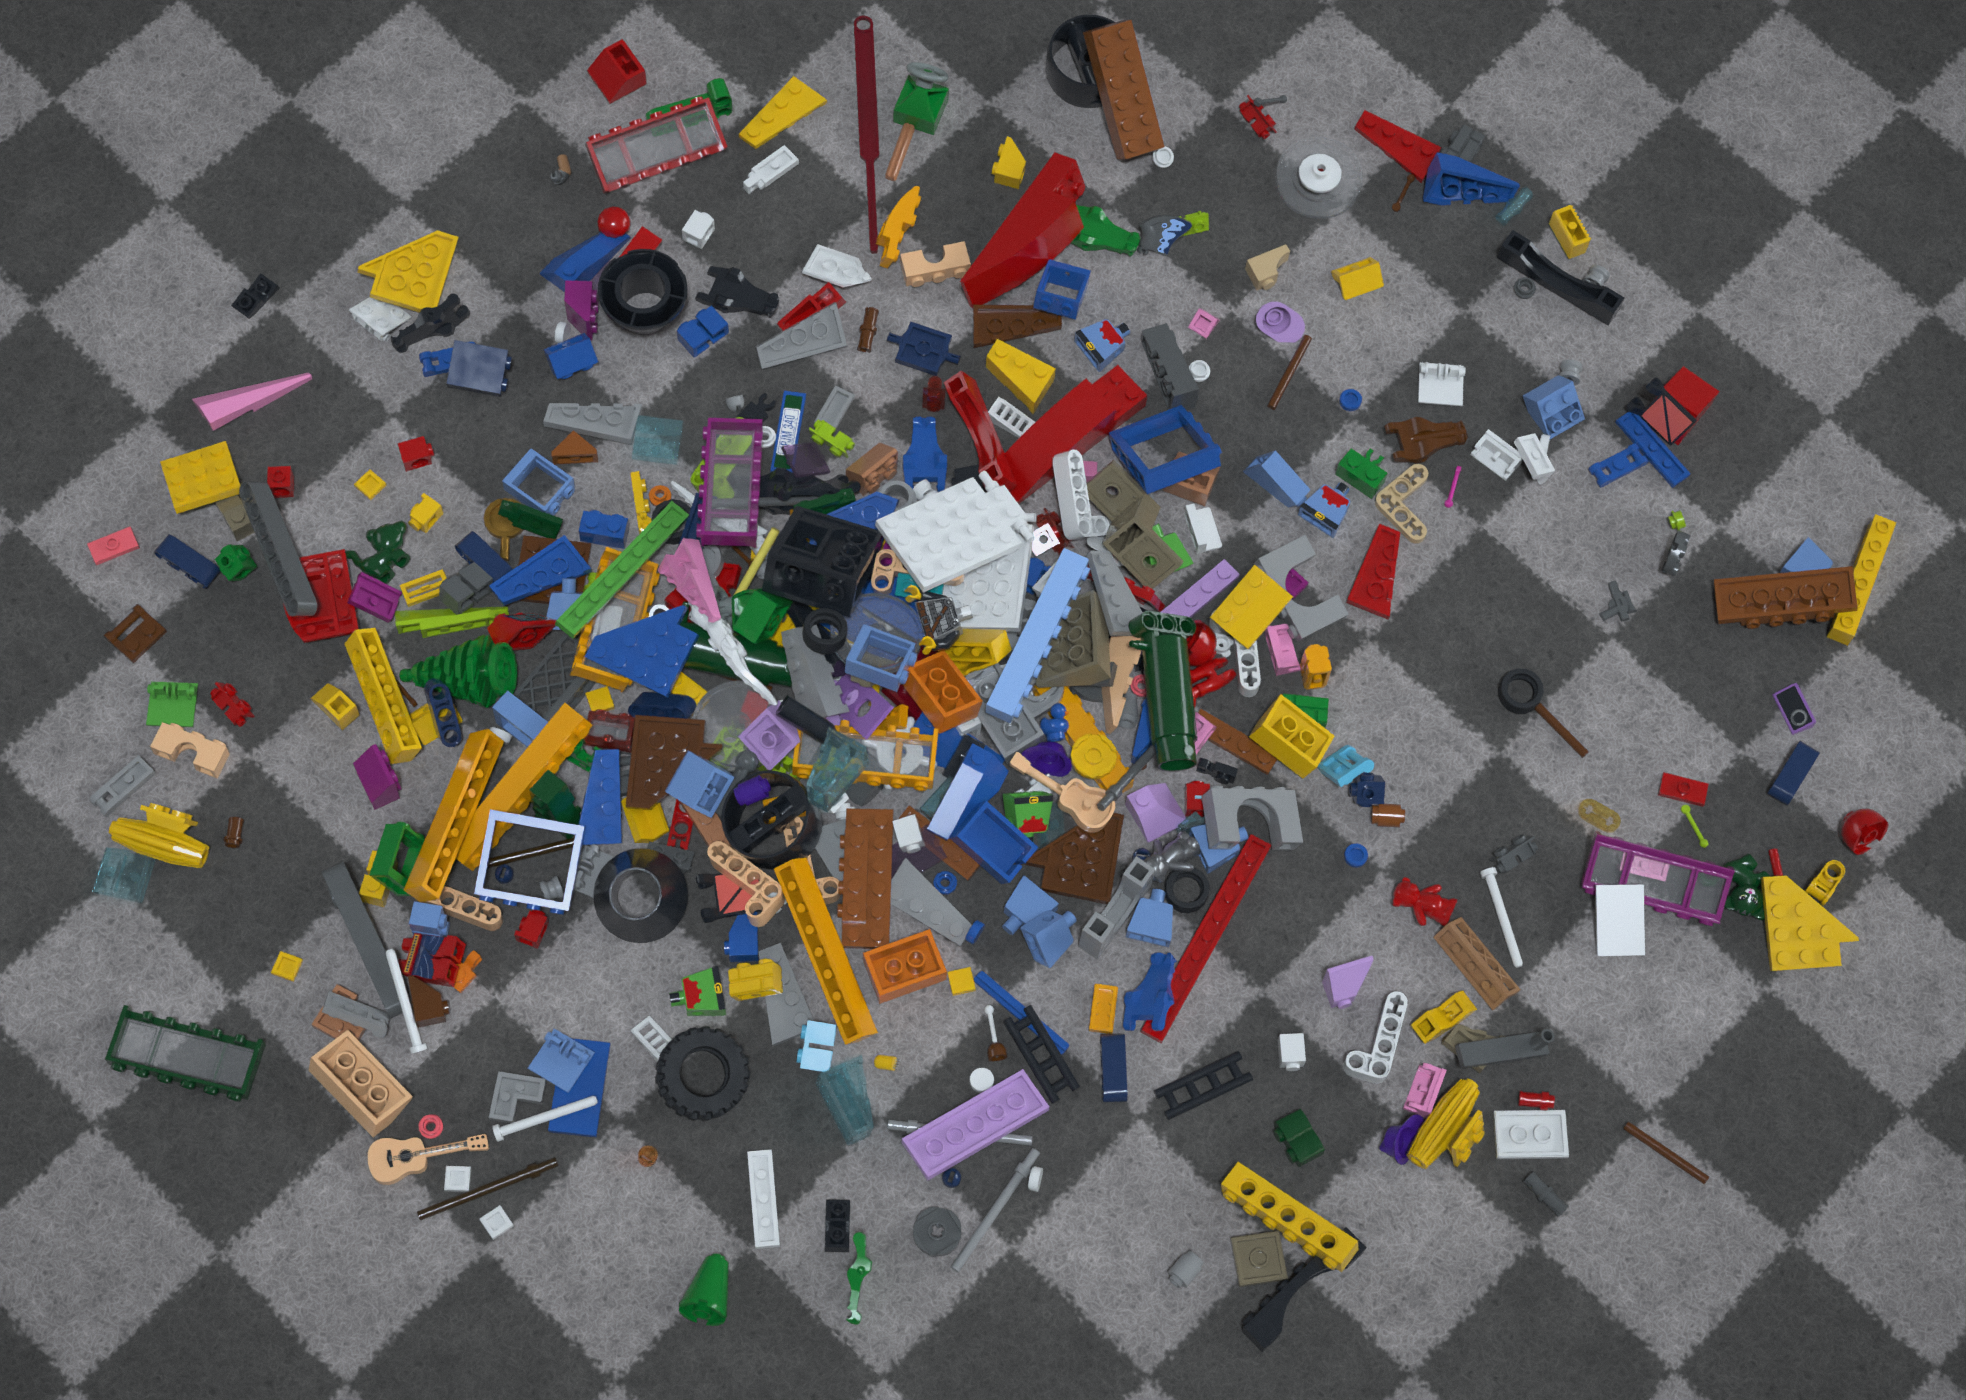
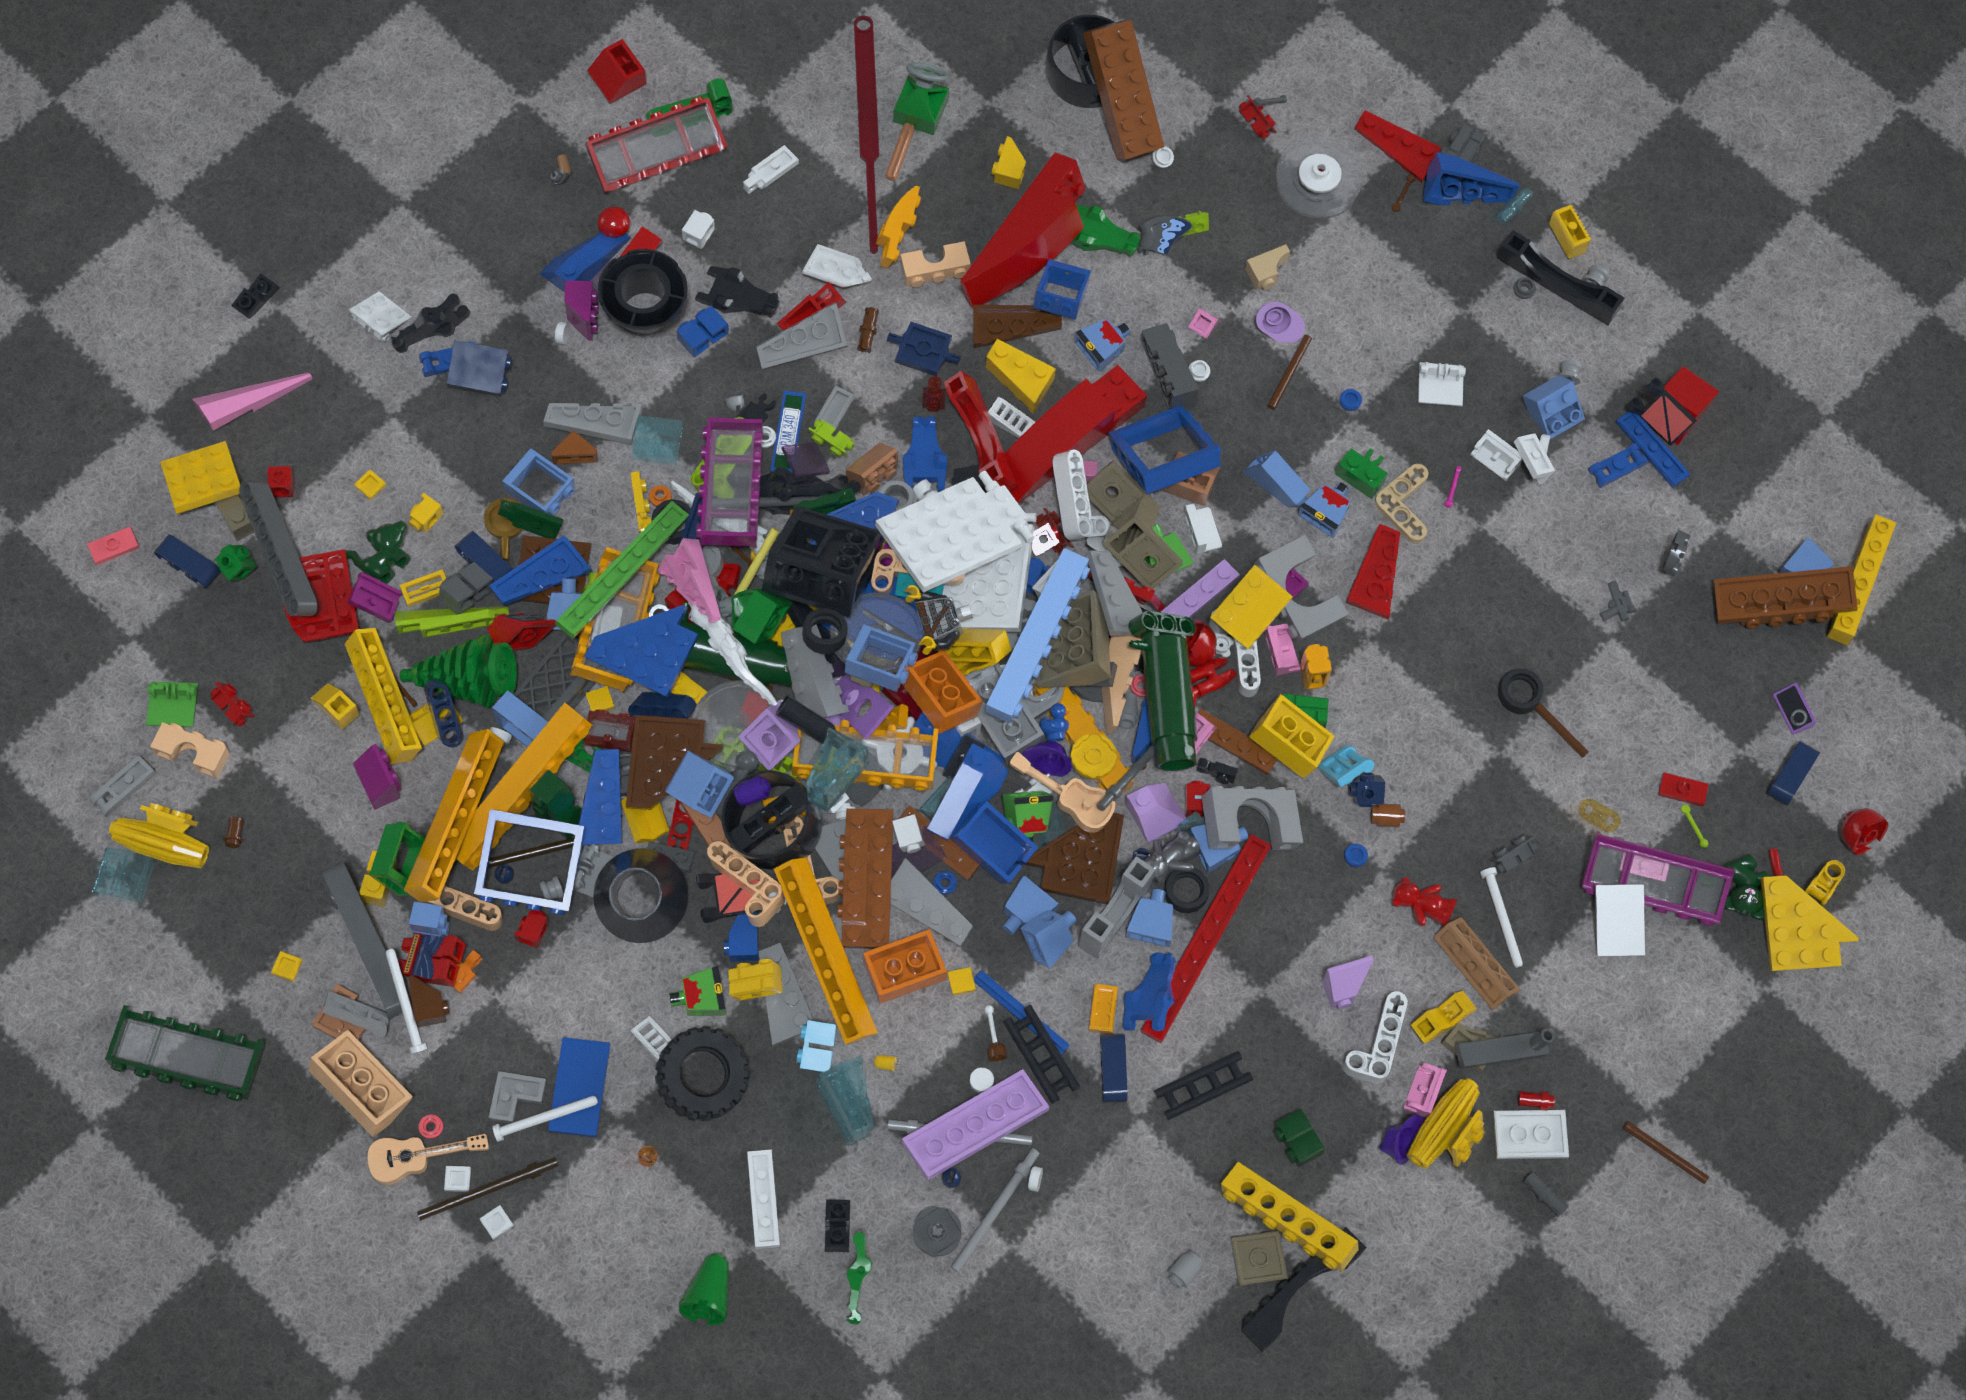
(140, 639): reddish brown plate -> none
(412, 273): yellow wing -> none
(415, 453): red brick -> none
(561, 1060): medium blue hinge -> none
(571, 356): blue brick -> none
(604, 529): blue brick -> none
(781, 112): yellow wing -> none
(974, 932): blue tile -> none
(1291, 1051): white brick -> none
(1358, 278): yellow panel -> none
(1423, 438): reddish brown animal -> none
(1676, 520): lime plate -> none

